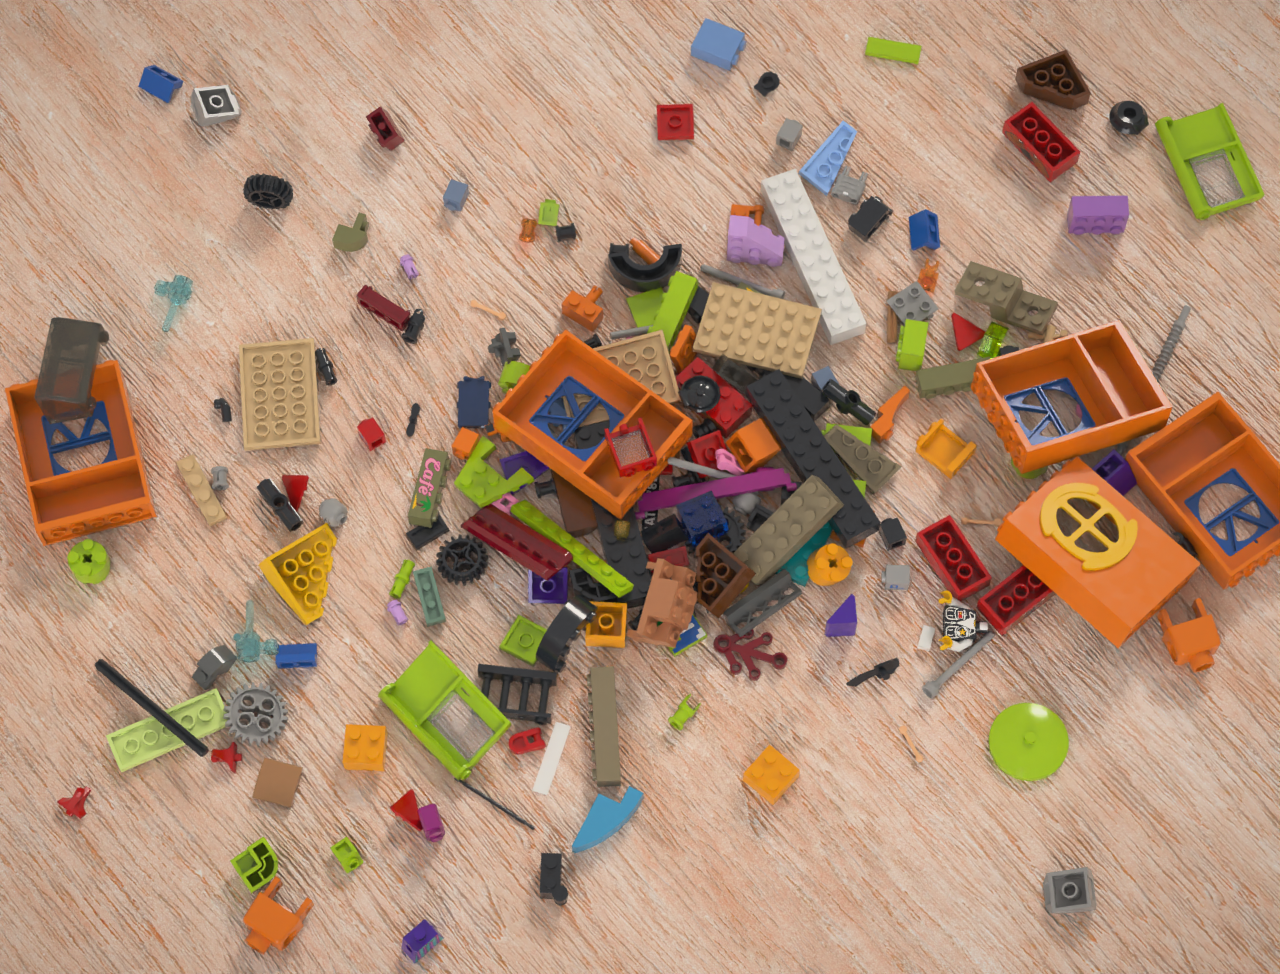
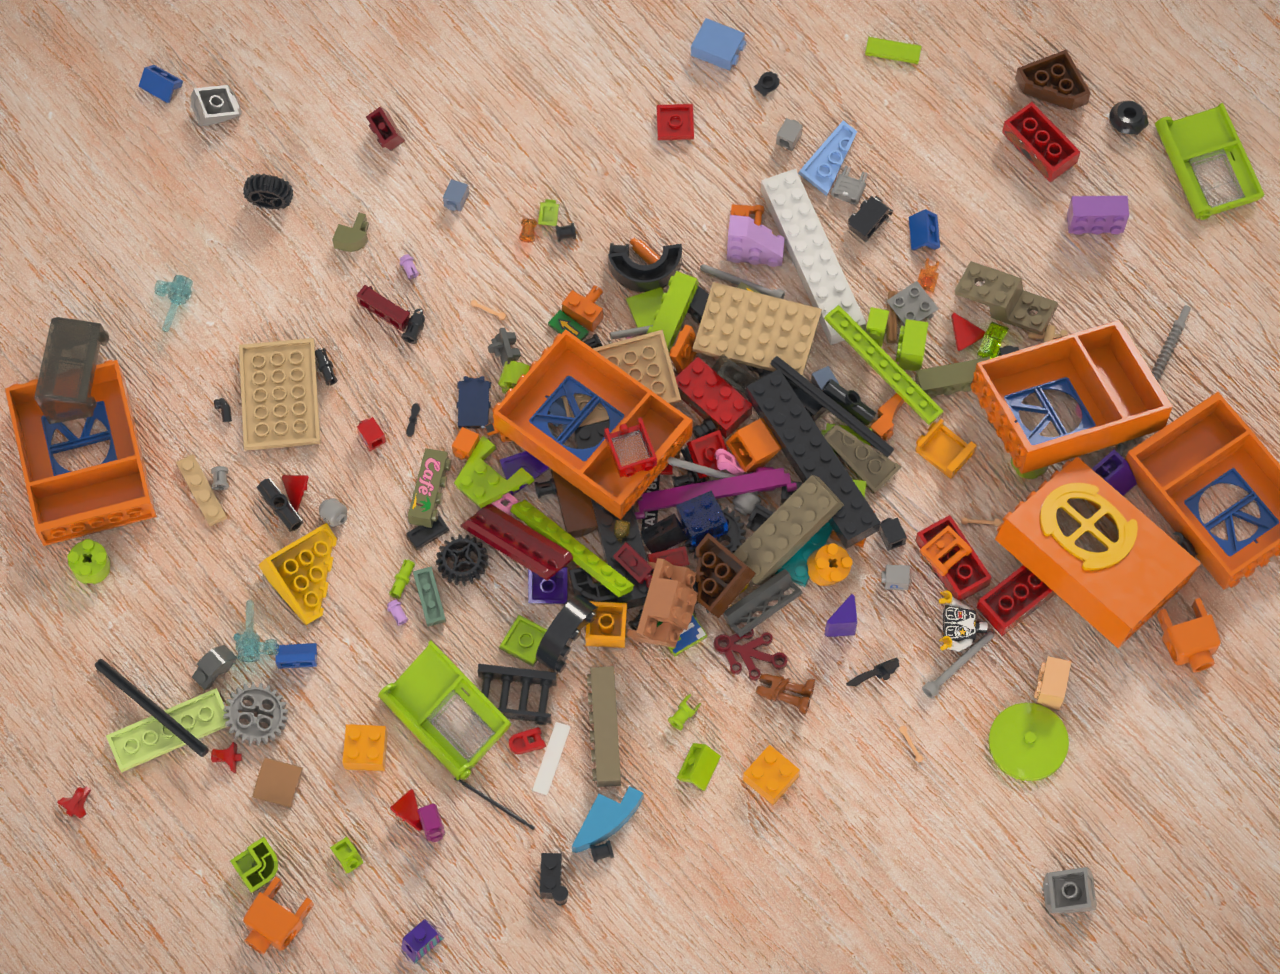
(562, 321): none -> green tile
(601, 851): none -> black bush
(634, 564): none -> dark red plate
(699, 393): black piece -> none
(699, 765): none -> lime panel
(779, 684): none -> dark orange piece
(832, 406): none -> black axle
(877, 324): none -> lime brick
(883, 365): none -> lime plate
(926, 638): white piece -> none
(941, 545): none -> orange plate
(1052, 682): none -> light nougat brick

